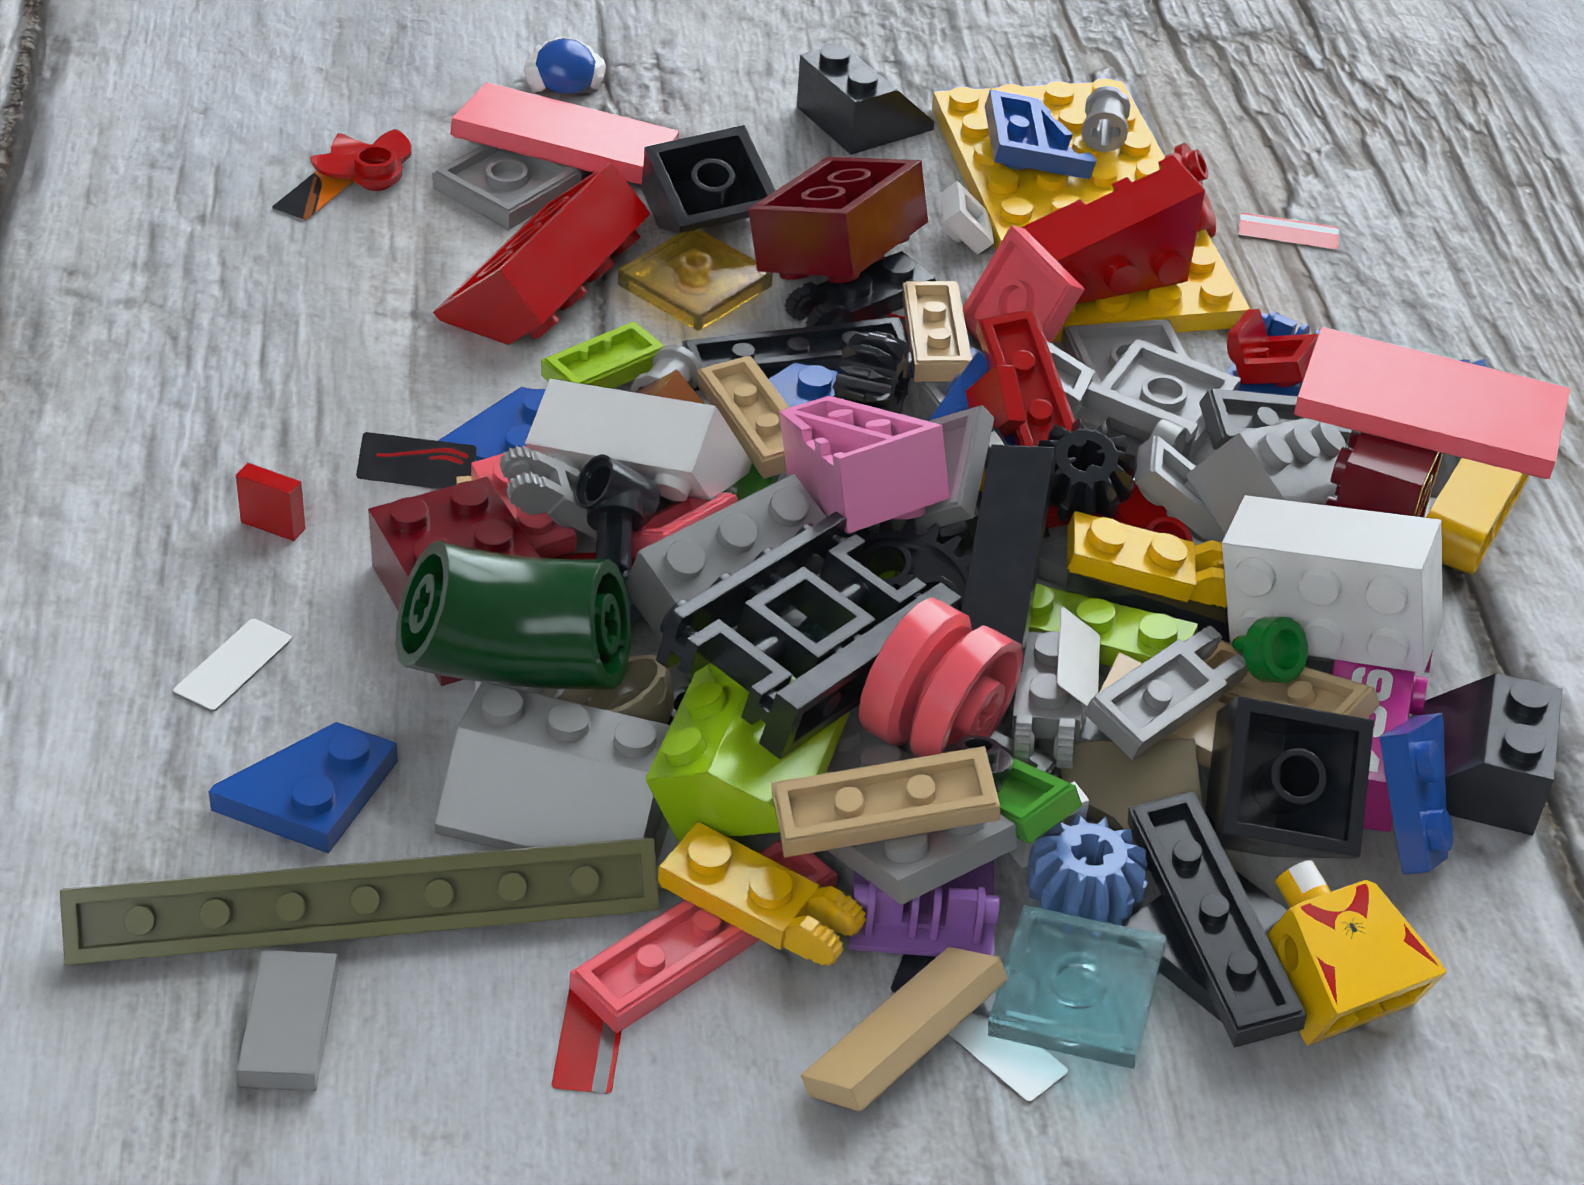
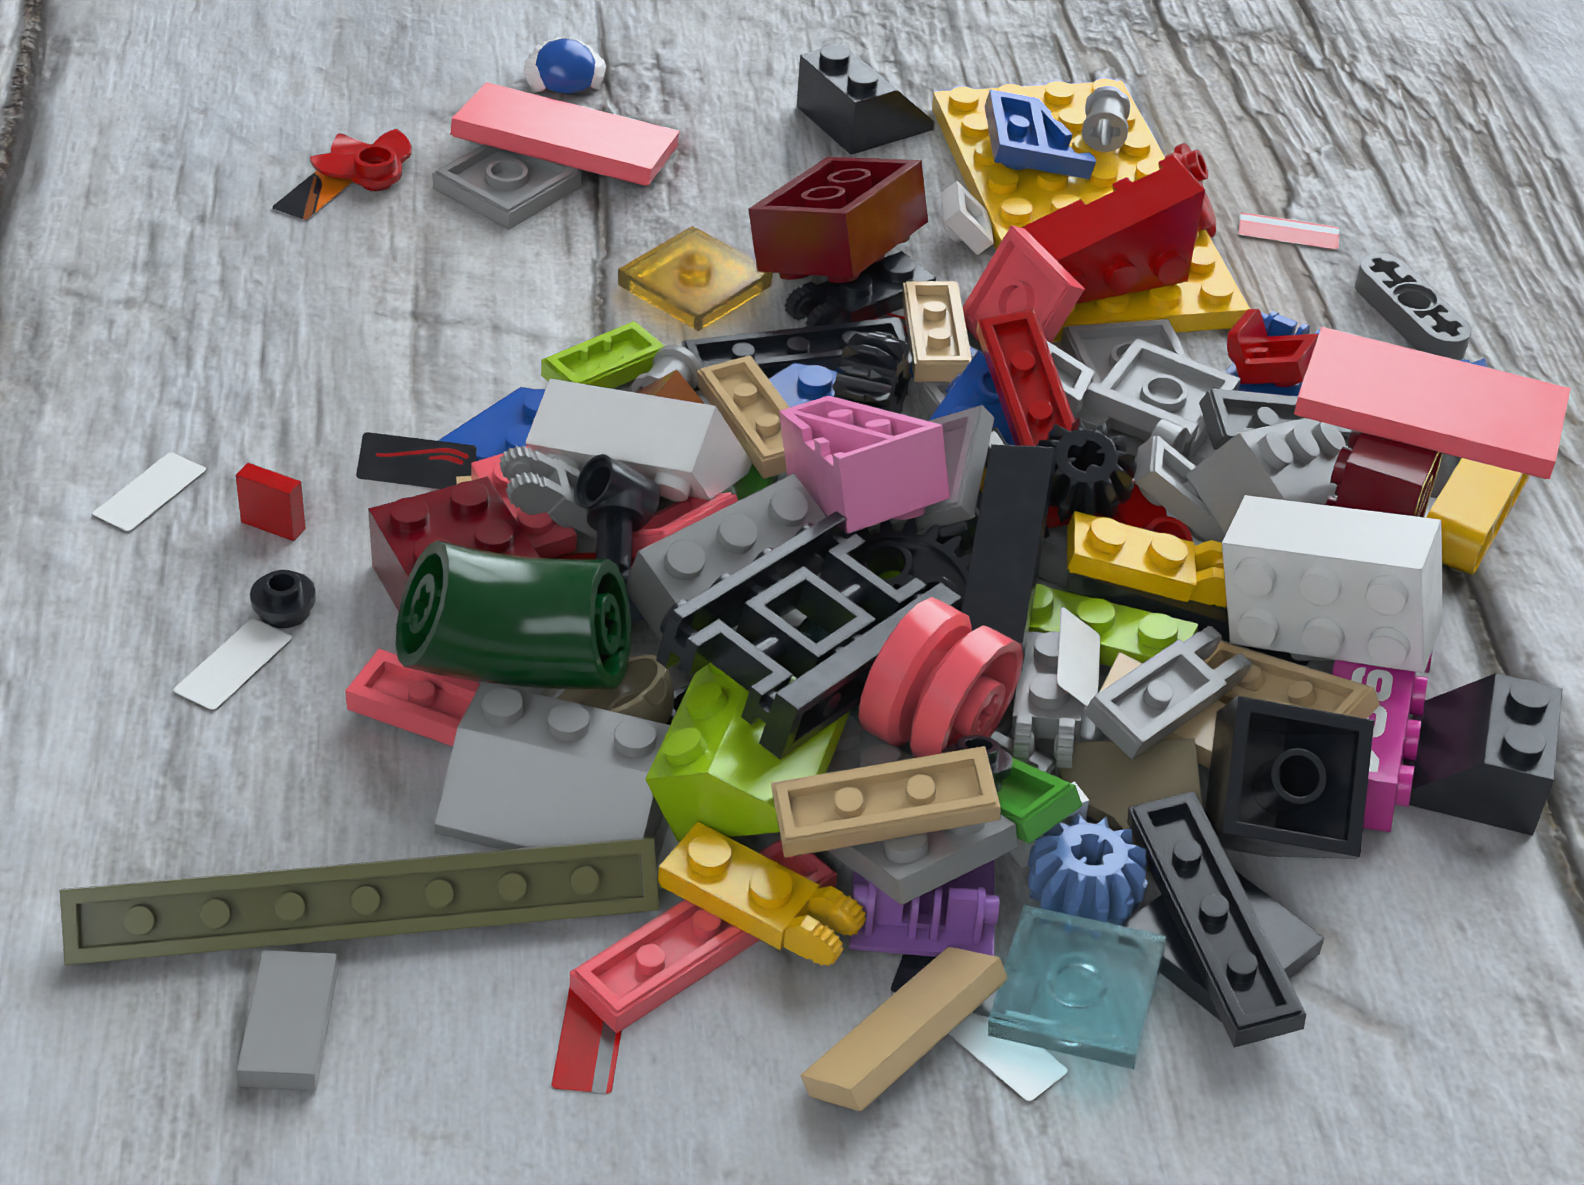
(149, 491): none -> white sticker
(283, 598): none -> black plate
(309, 787): blue wing -> none
(410, 697): none -> coral plate
(548, 260): red slope -> none
(704, 180): black slope -> none
(1001, 396): red tile -> none
(1273, 649): green tile -> none
(1348, 953): yellow torso -> none
(1392, 286): none -> dark grey beam
(1417, 792): blue wing -> none

